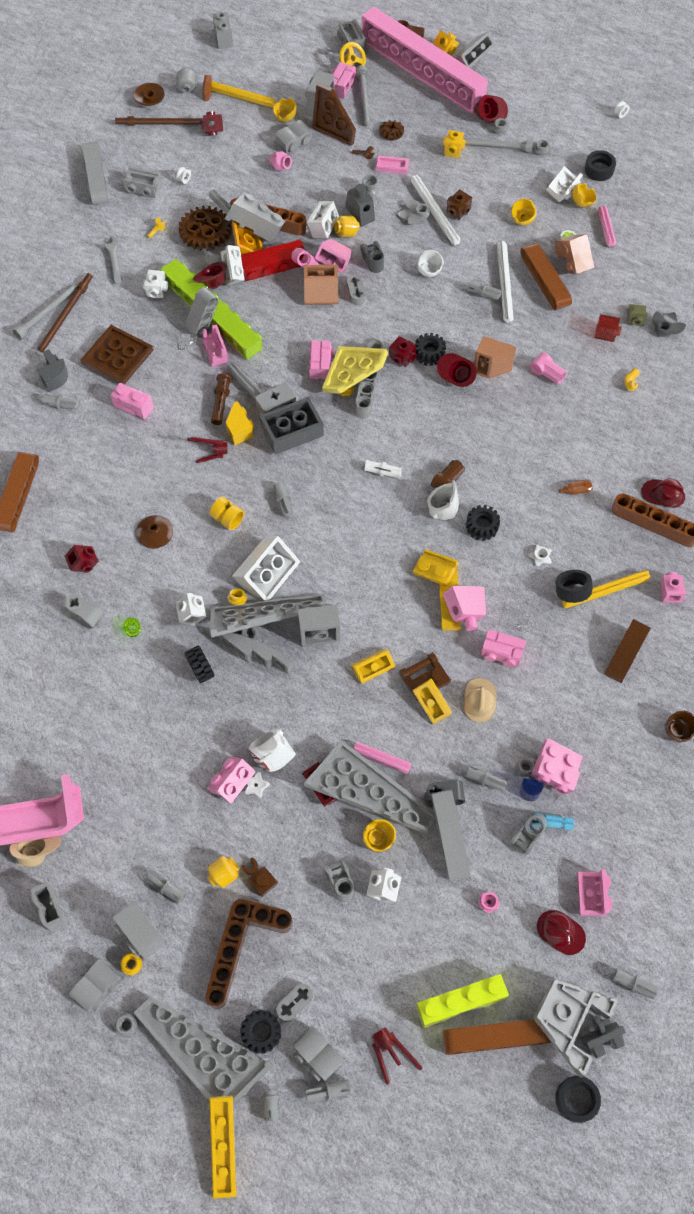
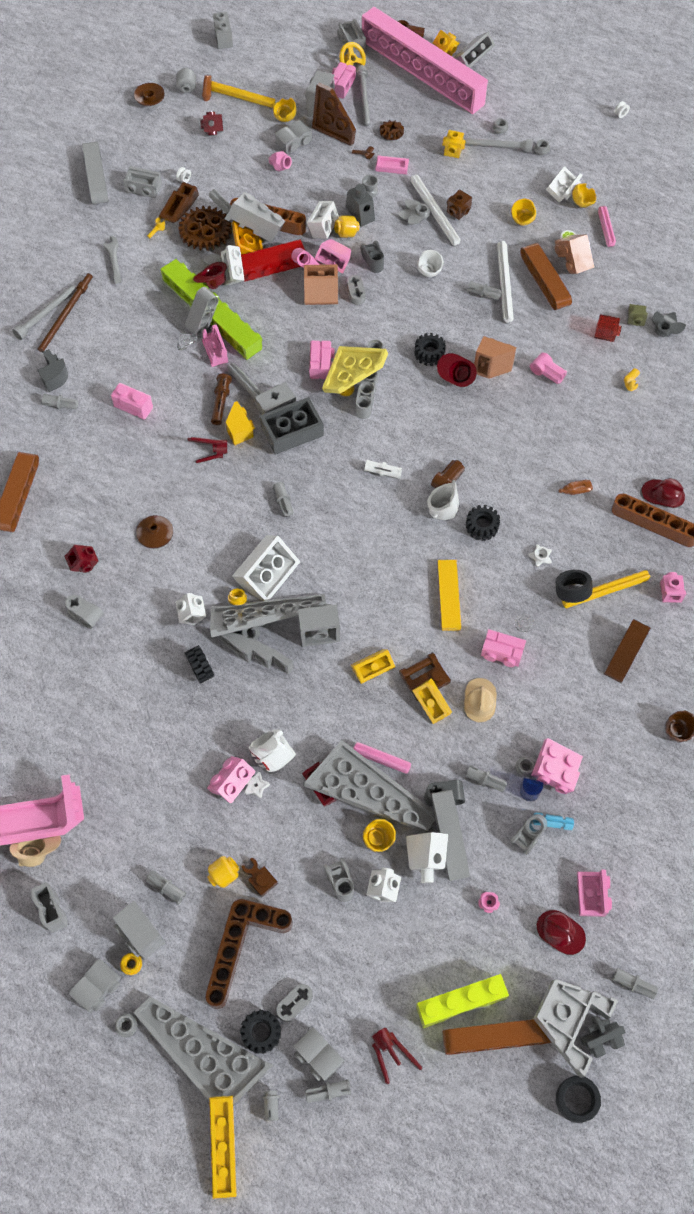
(117, 354): reddish brown plate -> none
(131, 121): reddish brown bar -> none
(133, 632): clear neon green bush -> none
(155, 284): white brick -> none
(179, 202): none -> reddish brown slope
(226, 513): yellow wheel -> none
(402, 351): dark red brick -> none
(427, 853): none -> white torso
(435, 567): yellow plate -> none
(466, 605): bright pink torso -> none
(491, 108): dark red piece -> none
(602, 157): black tyre -> none

